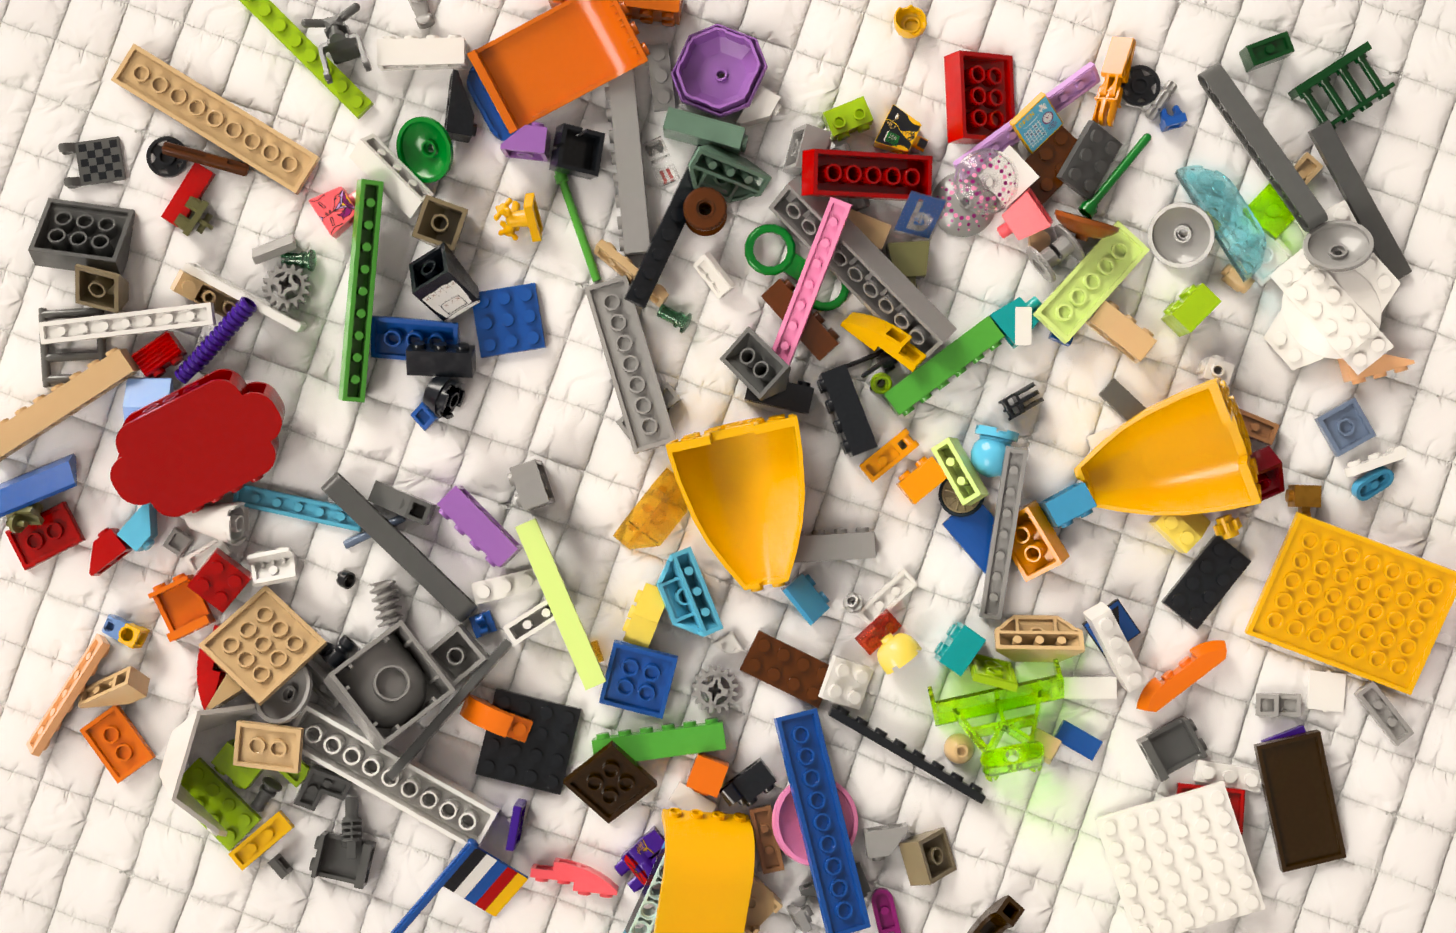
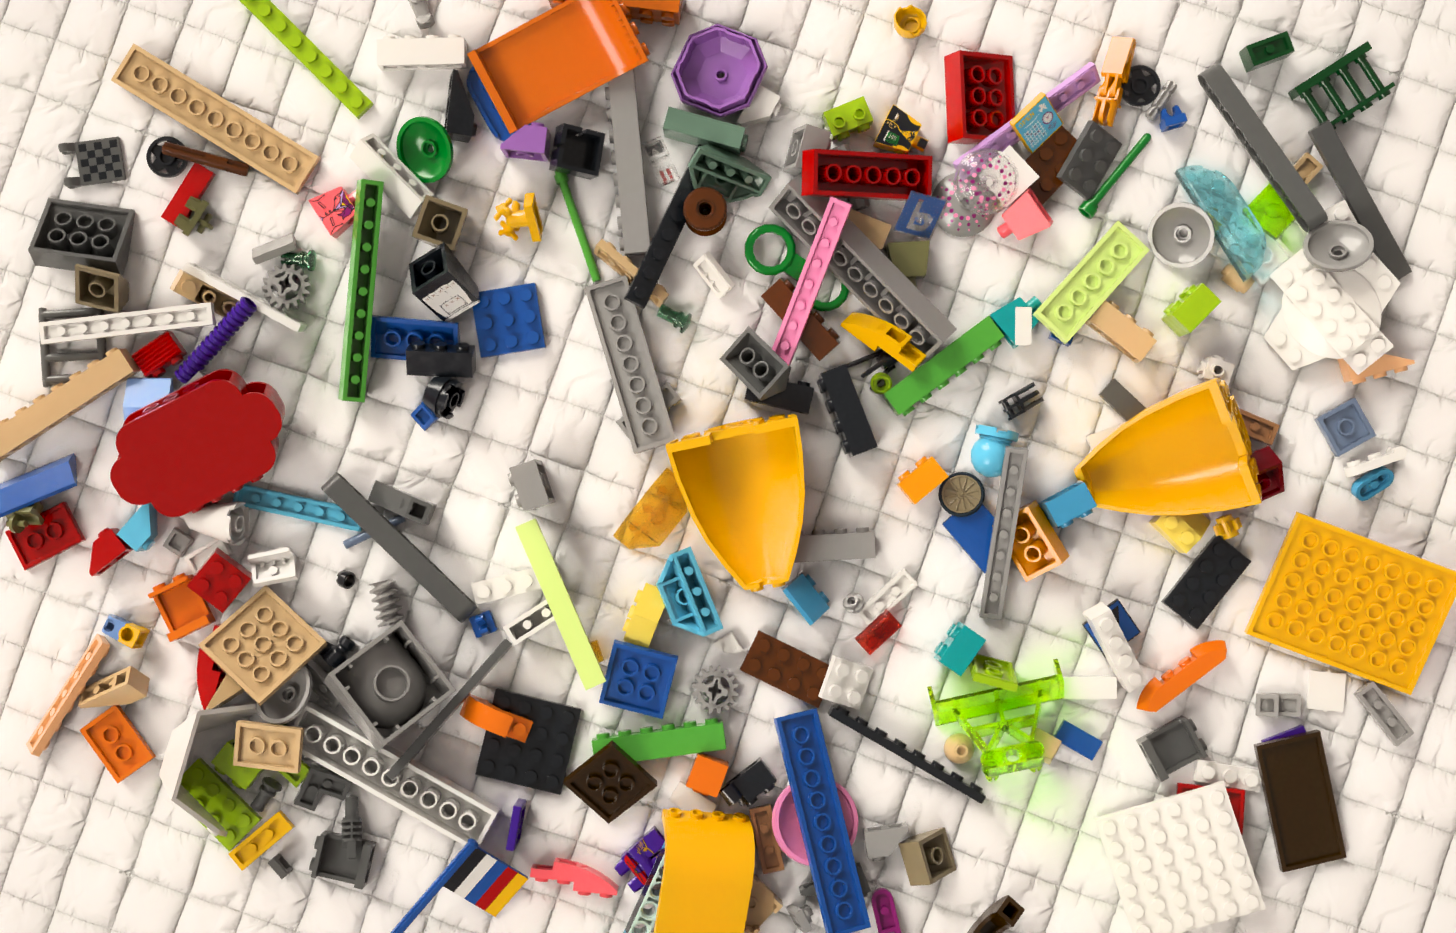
(339, 40): dark grey piece -> none
(457, 654): light grey brick -> none
(479, 526): medium lavender brick -> none
(661, 77): light grey plate -> none
(888, 456): light orange plate -> none
(896, 651): light yellow cylinder -> none
(960, 471): yellowish green brick -> none
(1038, 639): tan wedge -> none
(1039, 240): tan tile -> none
(1055, 253): light grey hose -> none
(1085, 227): dark orange dish -> none
(1303, 497): pearl gold brick -> none

